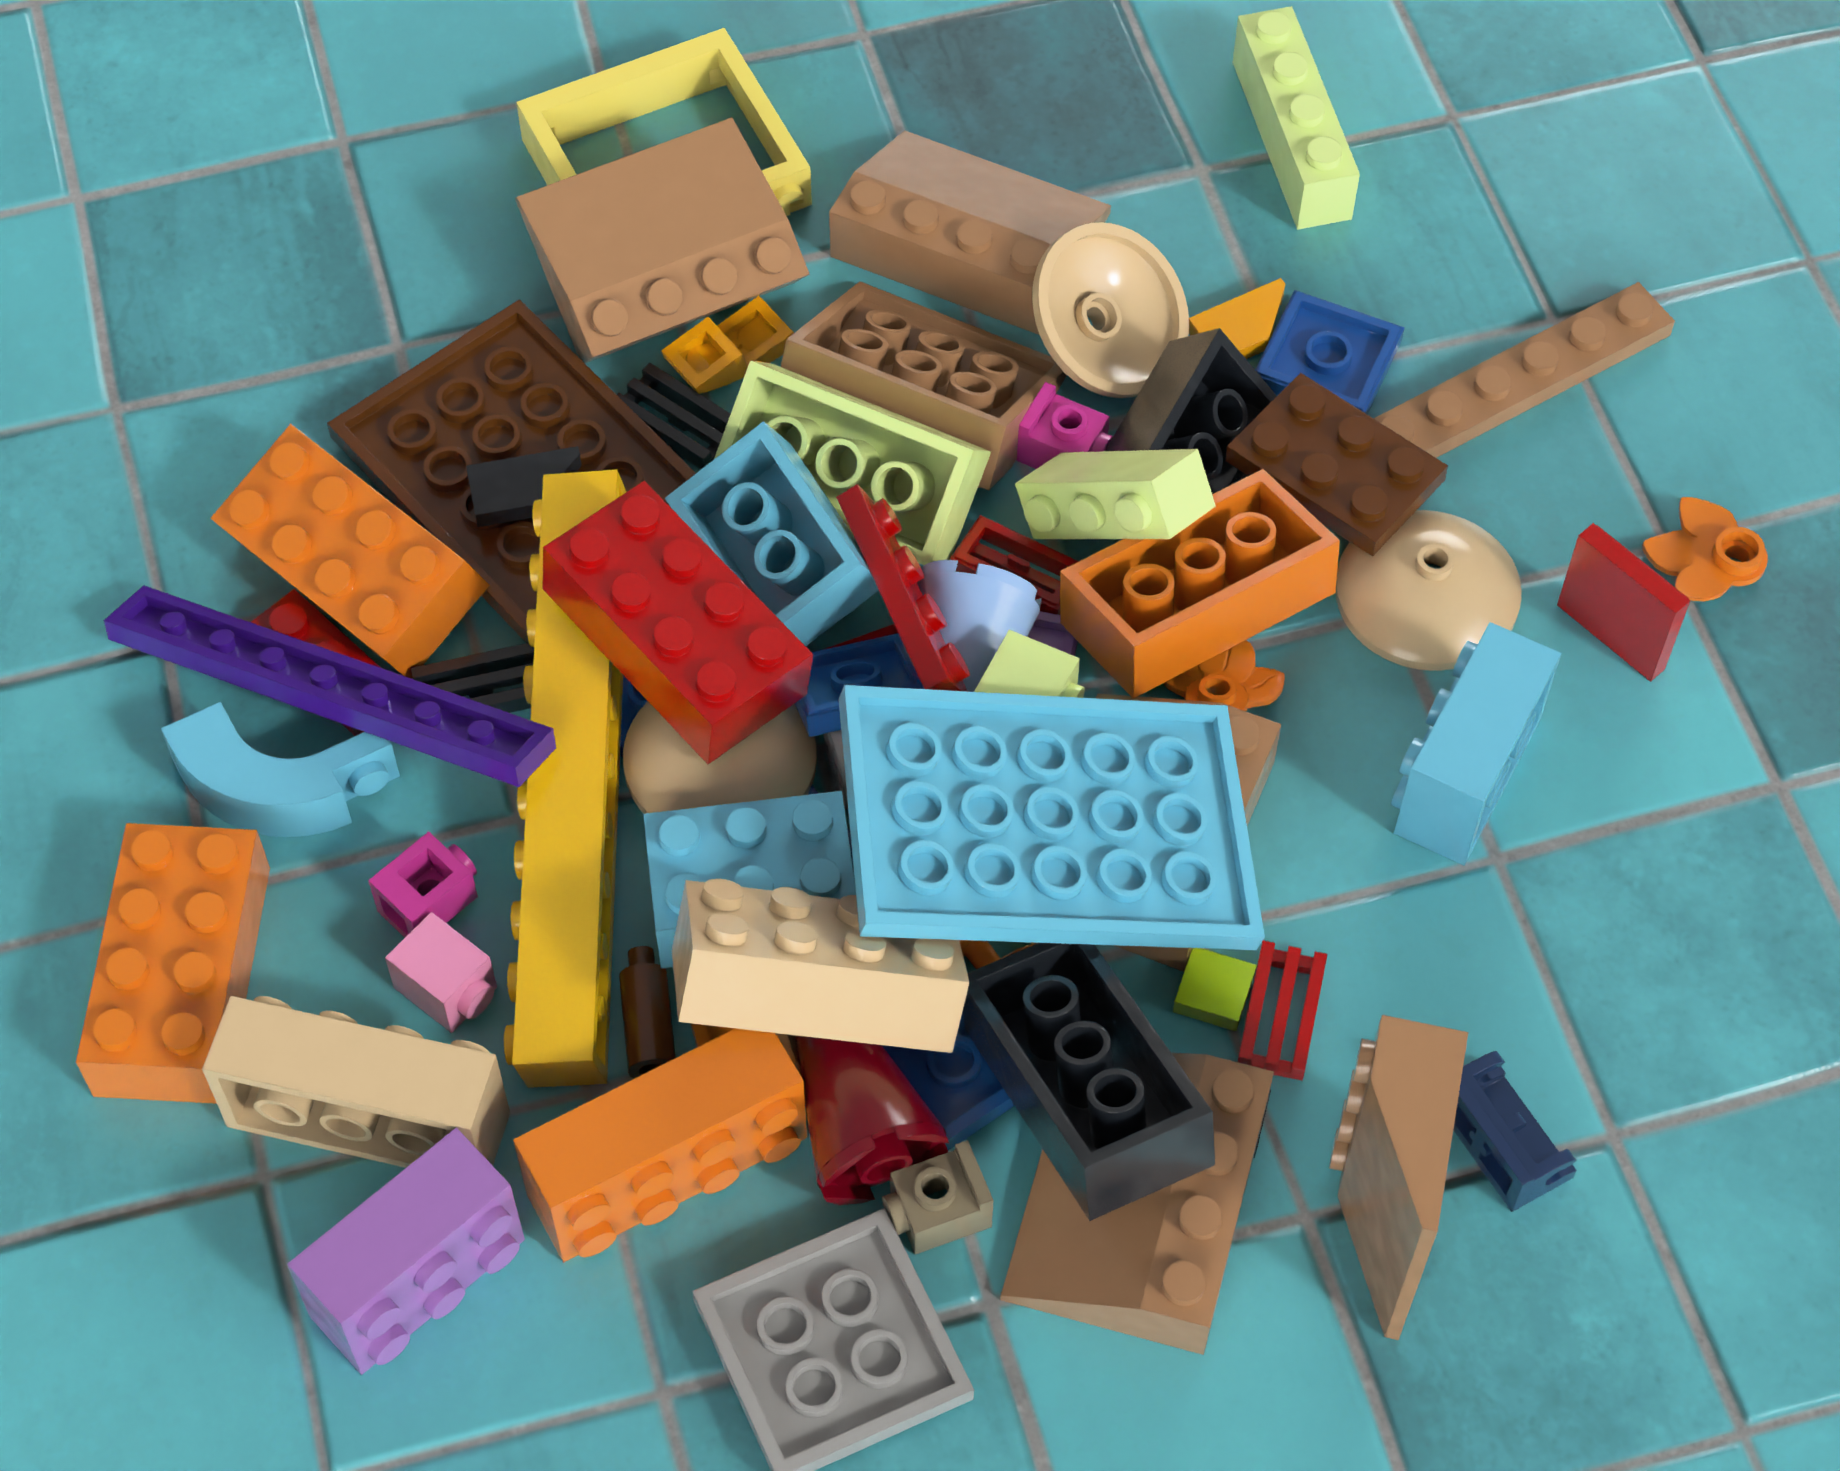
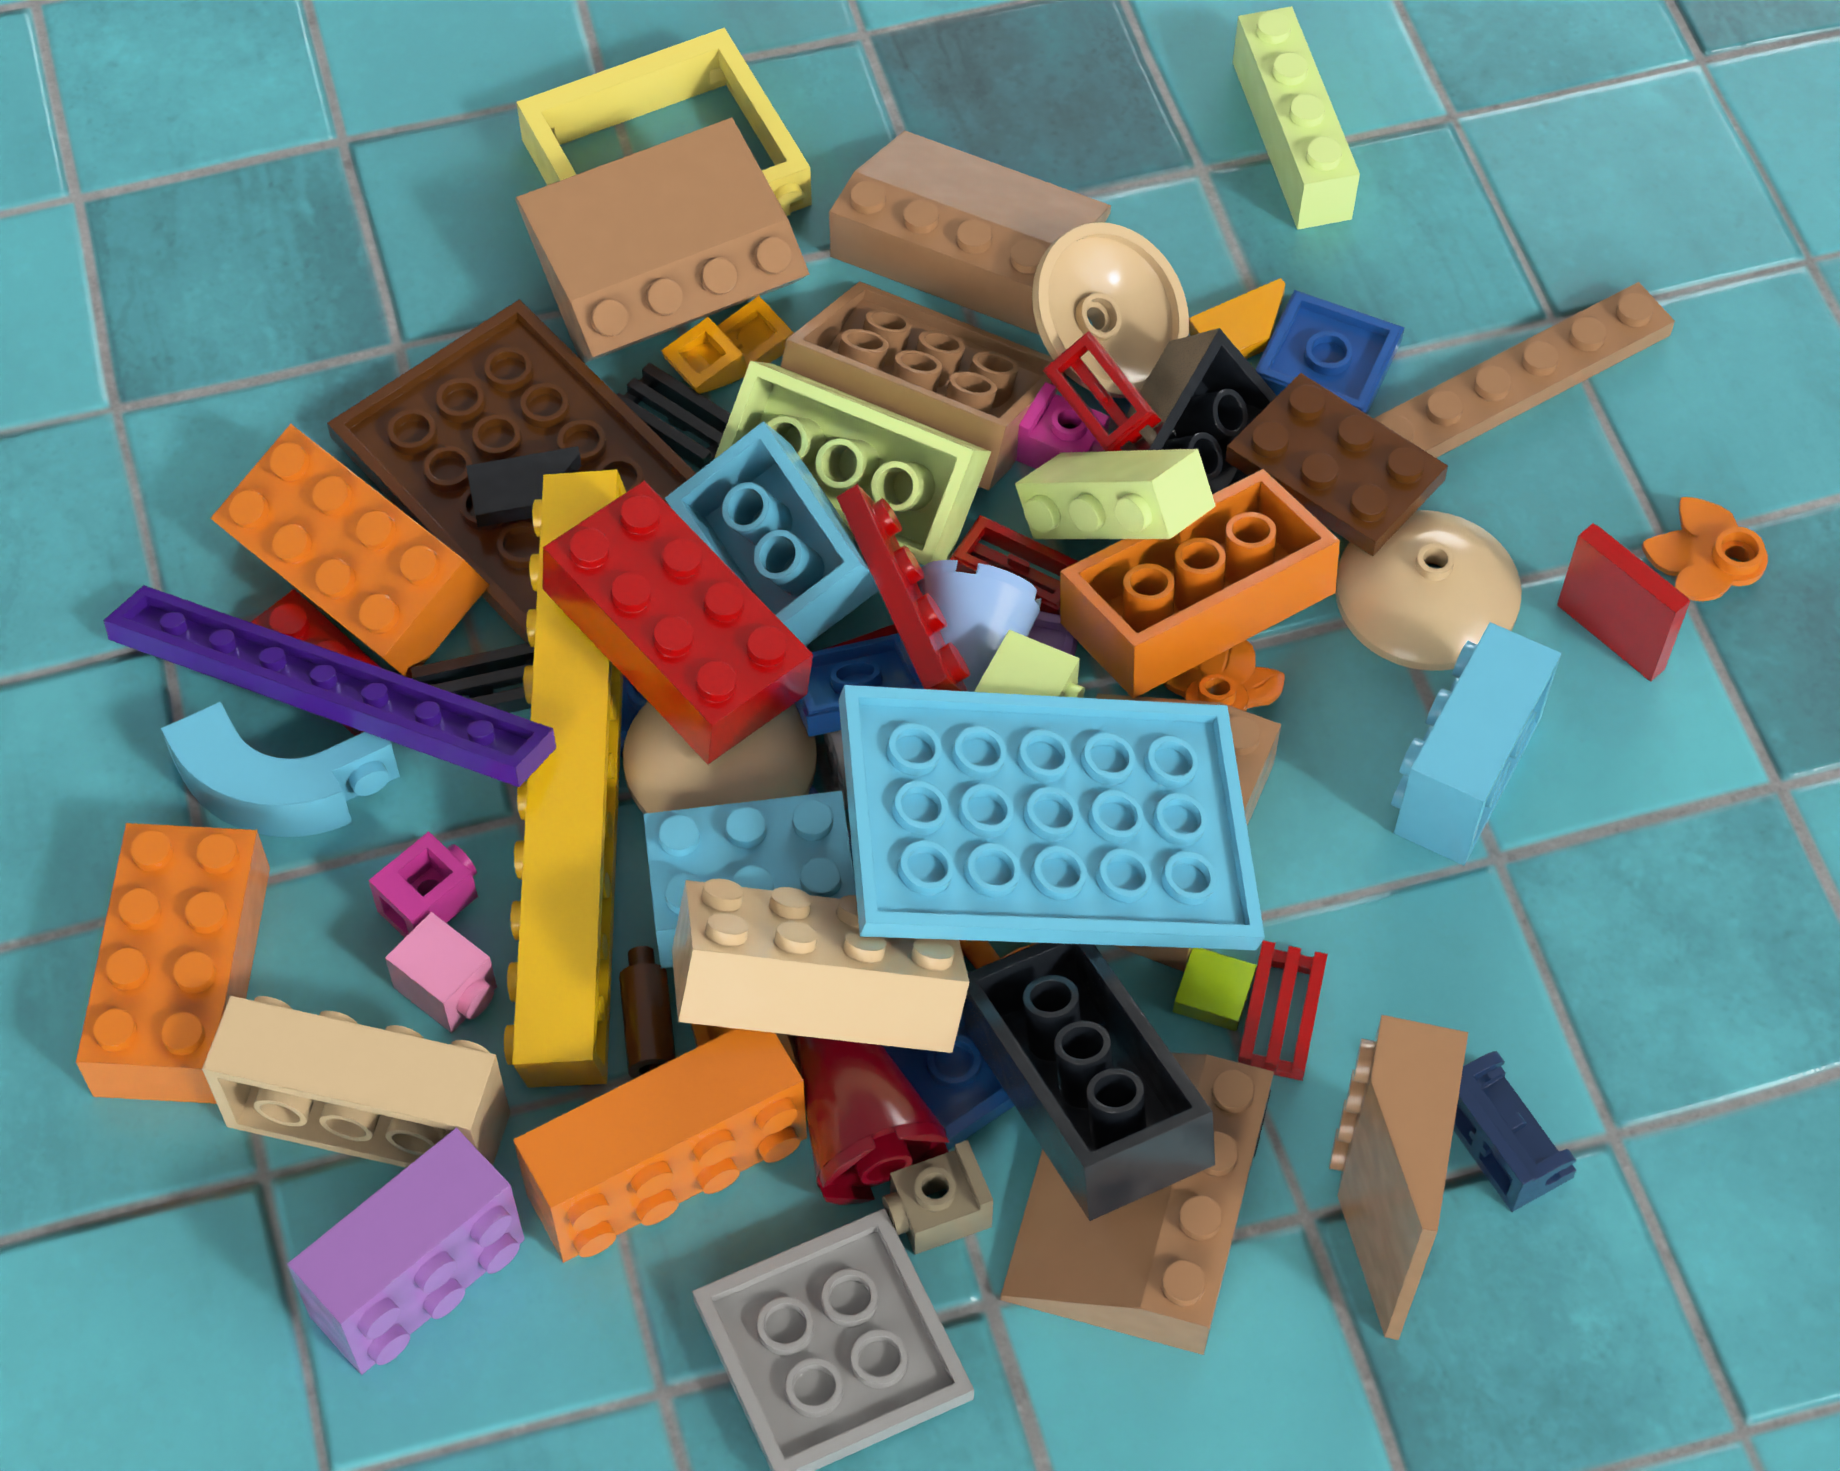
(1128, 428): none -> red tile

